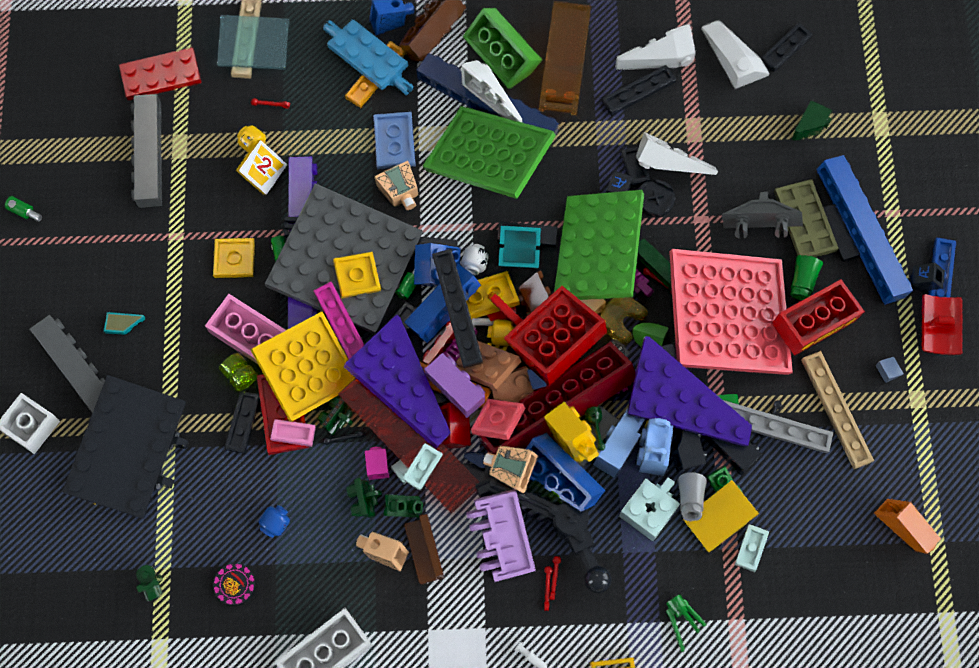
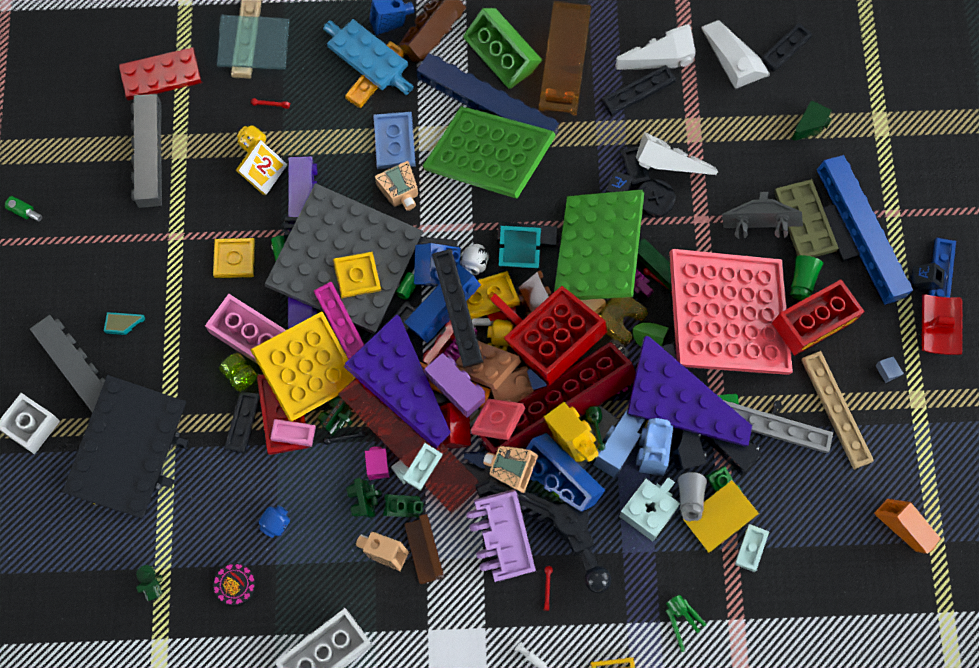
(482, 83): white wedge -> none
(556, 560): red hinge -> none

